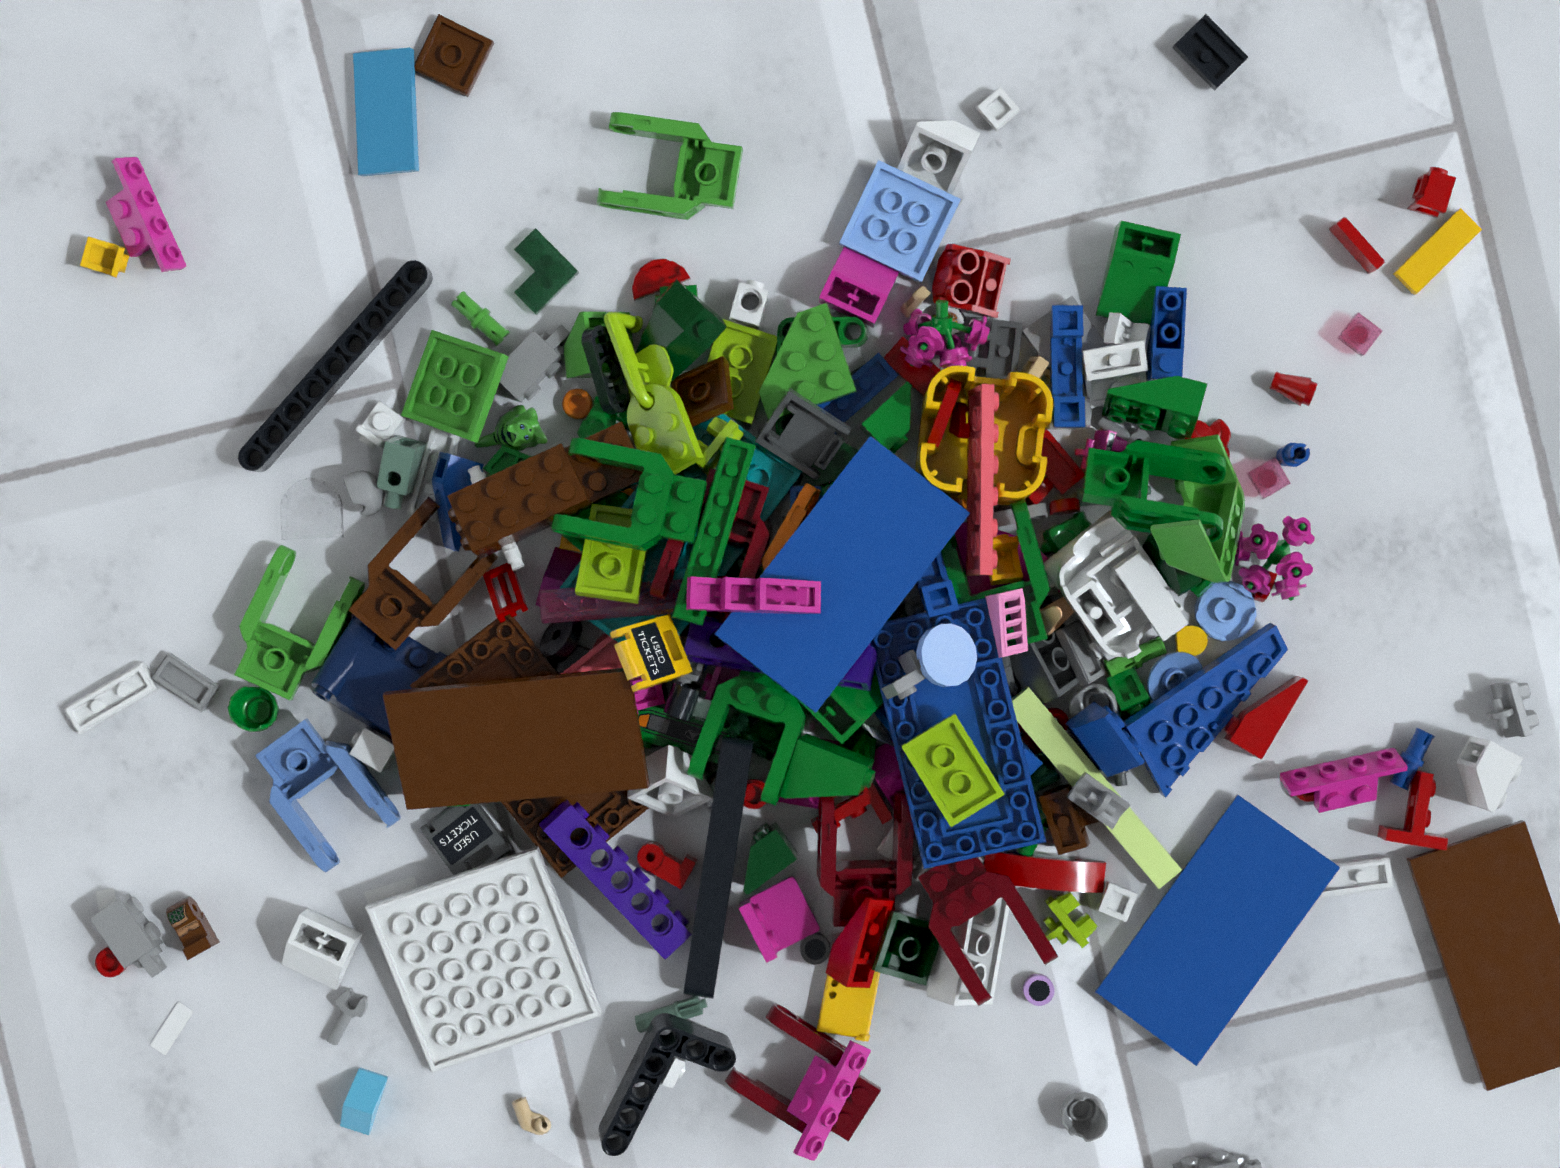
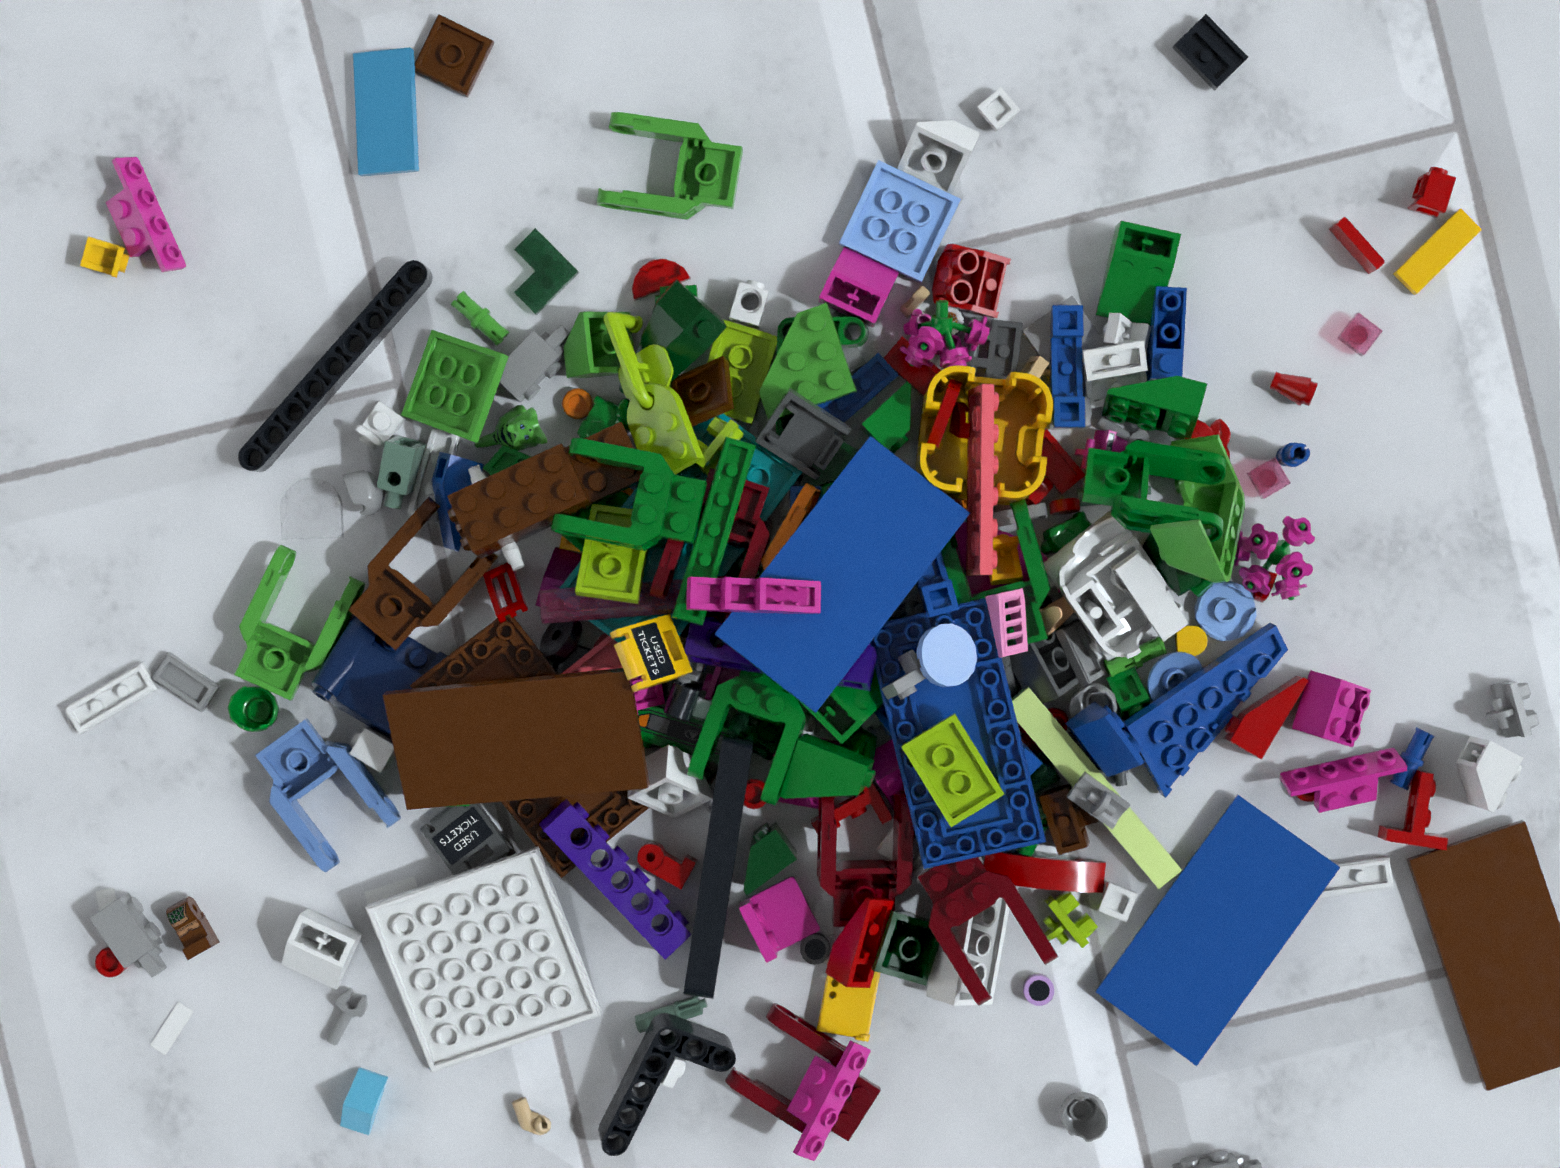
(619, 388): black beam -> none
(879, 735): sticker -> none
(1332, 708): none -> dark pink slope

